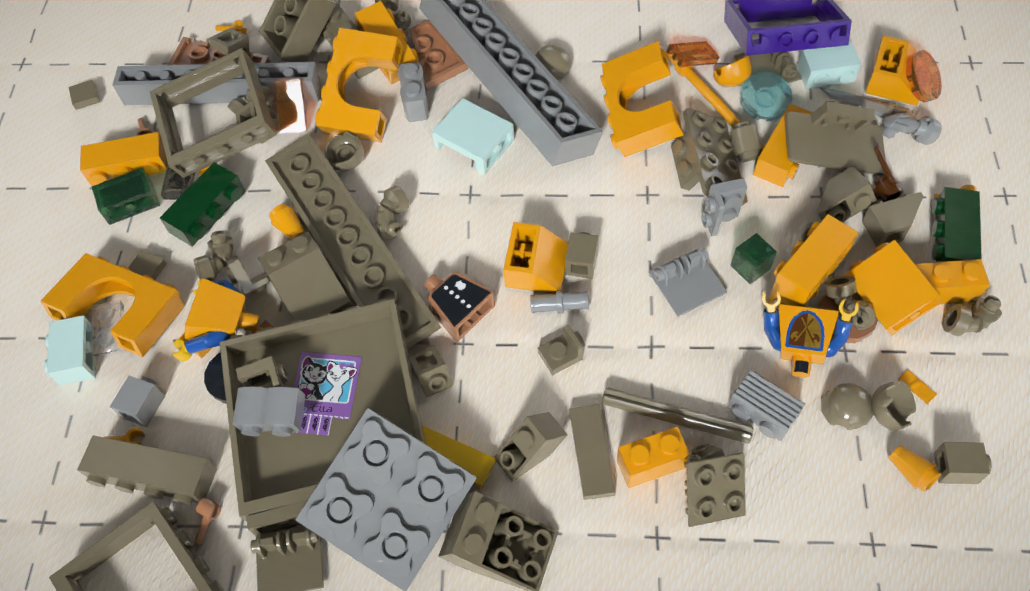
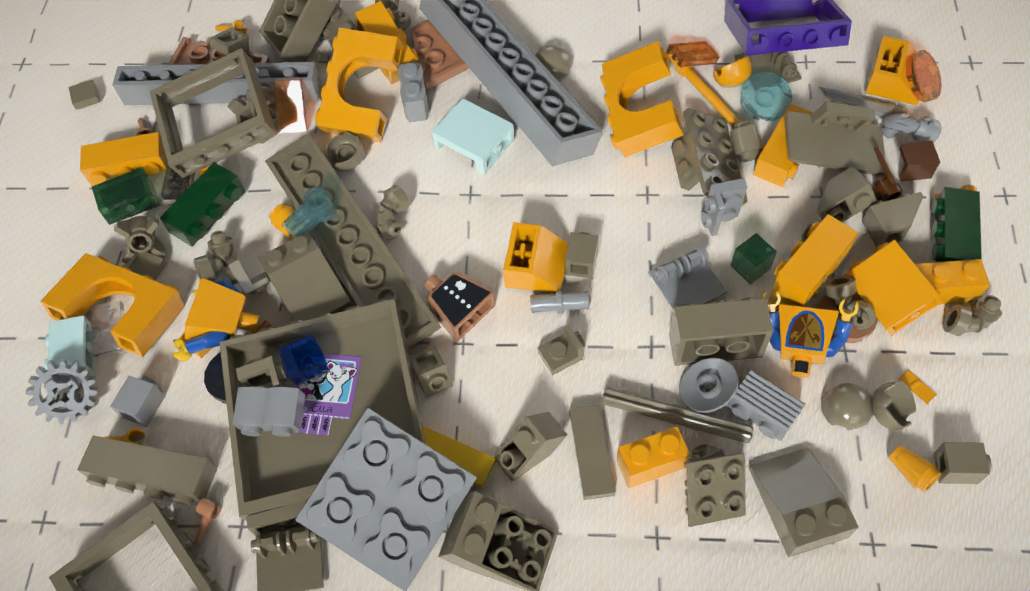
(70, 400): none -> light grey gear
(140, 236): none -> dark tan brick
(303, 359): none -> clear blue panel
(315, 209): none -> clear light blue piece
(703, 377): none -> light grey dish
(720, 330): none -> dark tan brick
(803, 502): none -> dark tan slope
(828, 66): light aqua brick -> none
(919, 160): none -> reddish brown panel

